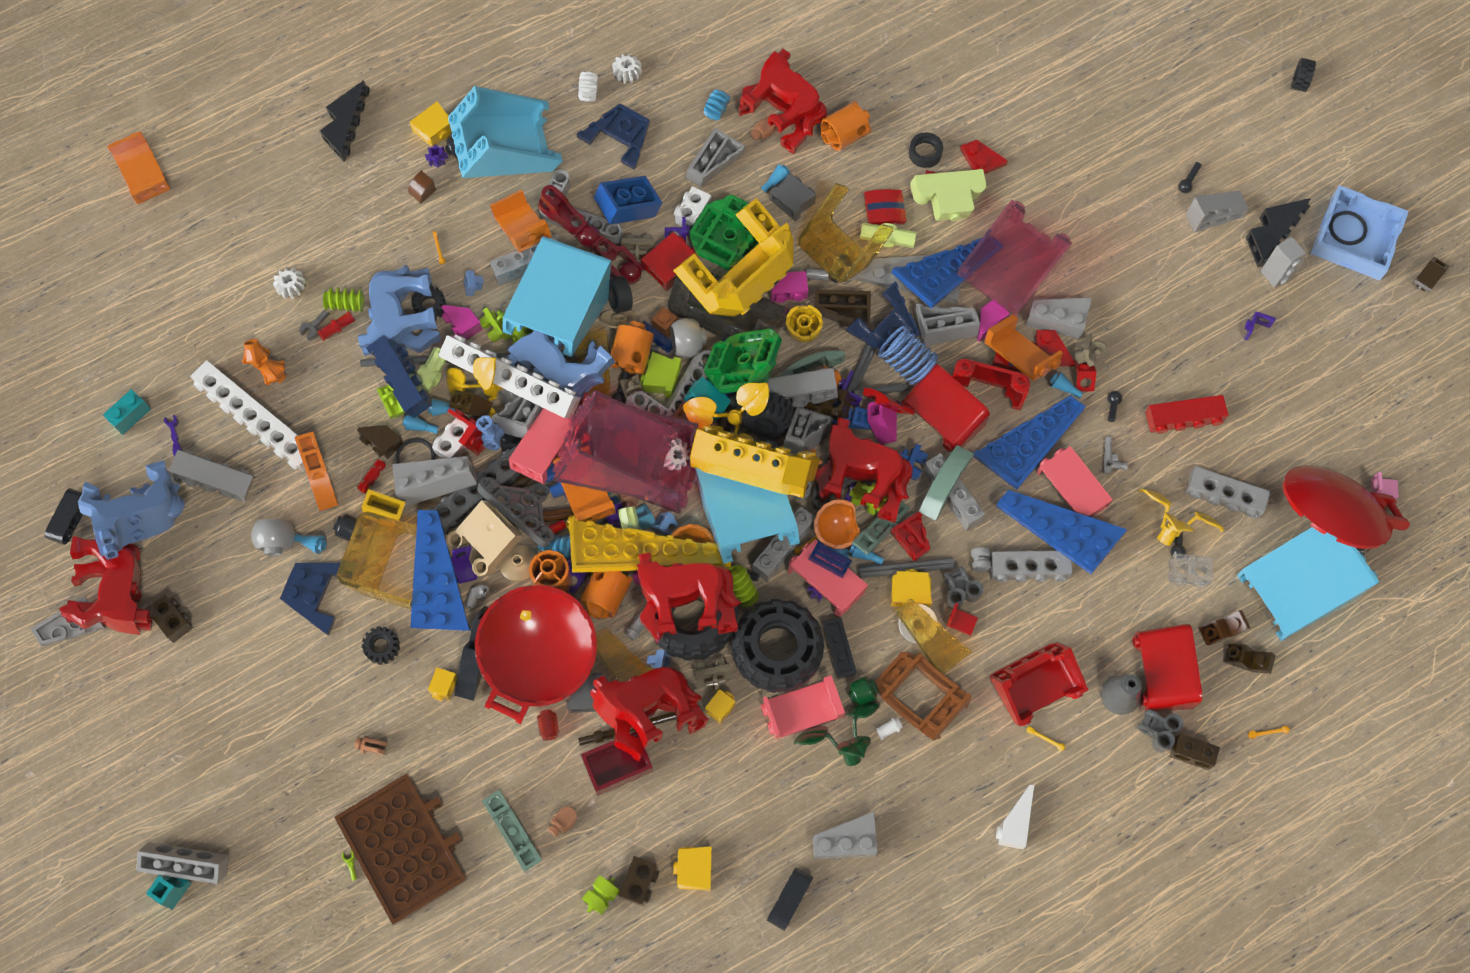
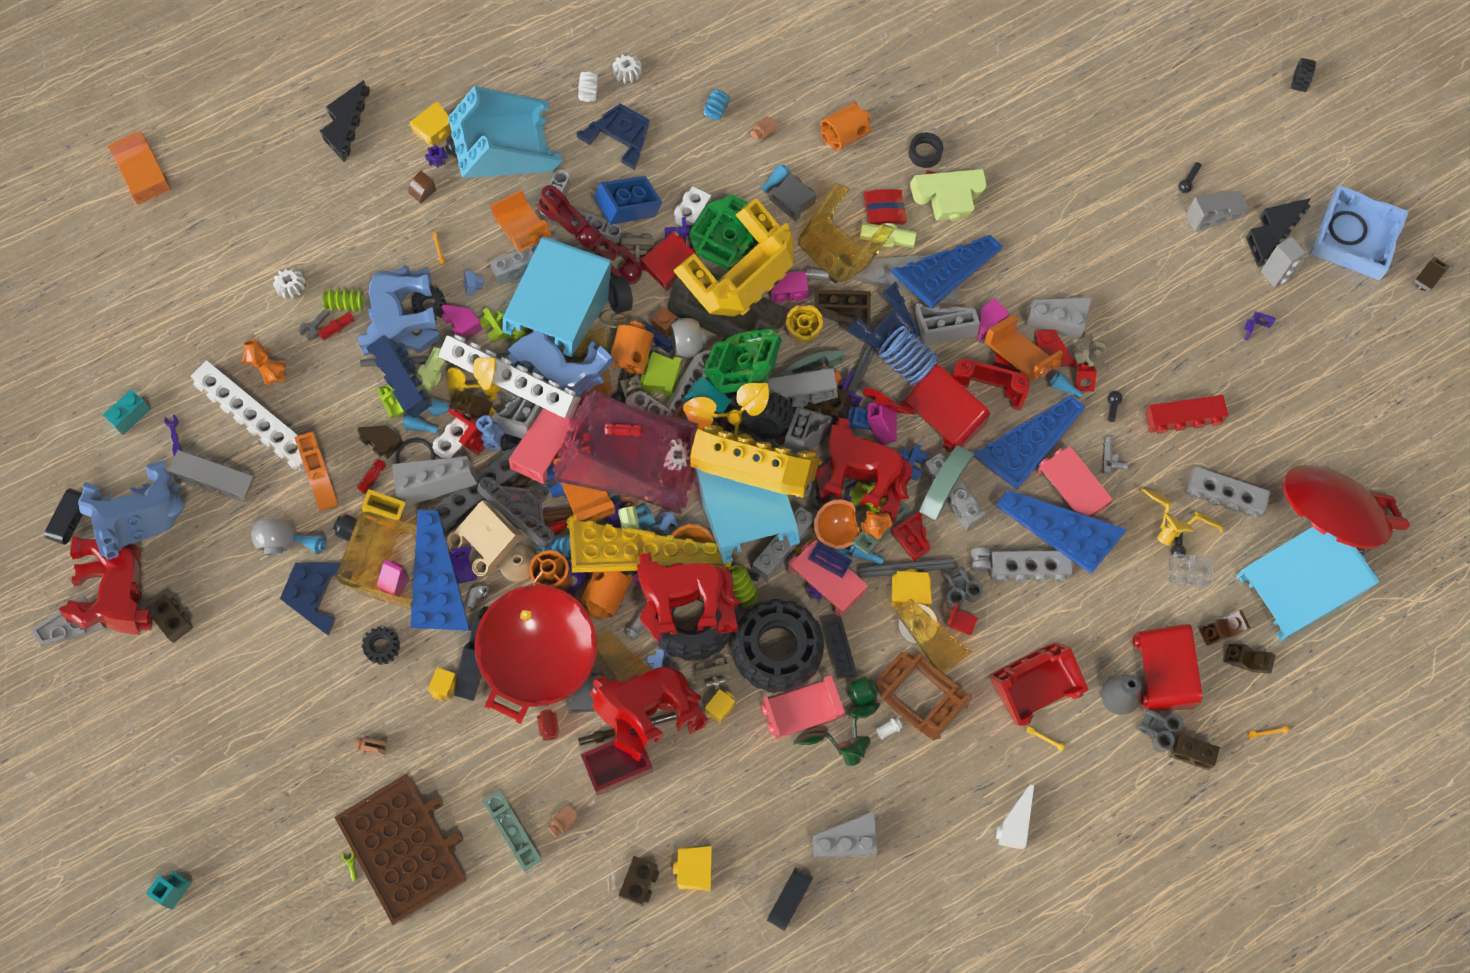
(182, 862): light grey brick -> none
(392, 578): none -> slope
(602, 892): lime wheel -> none
(623, 429): none -> red axle
(714, 157): light grey wedge -> none
(789, 94): red piece -> none
(876, 524): none -> orange rock
(884, 389): dark grey bar -> none
(982, 157): red wing -> none
(1013, 259): clear pink windscreen -> none
(1384, 486): bright pink bracket -> none

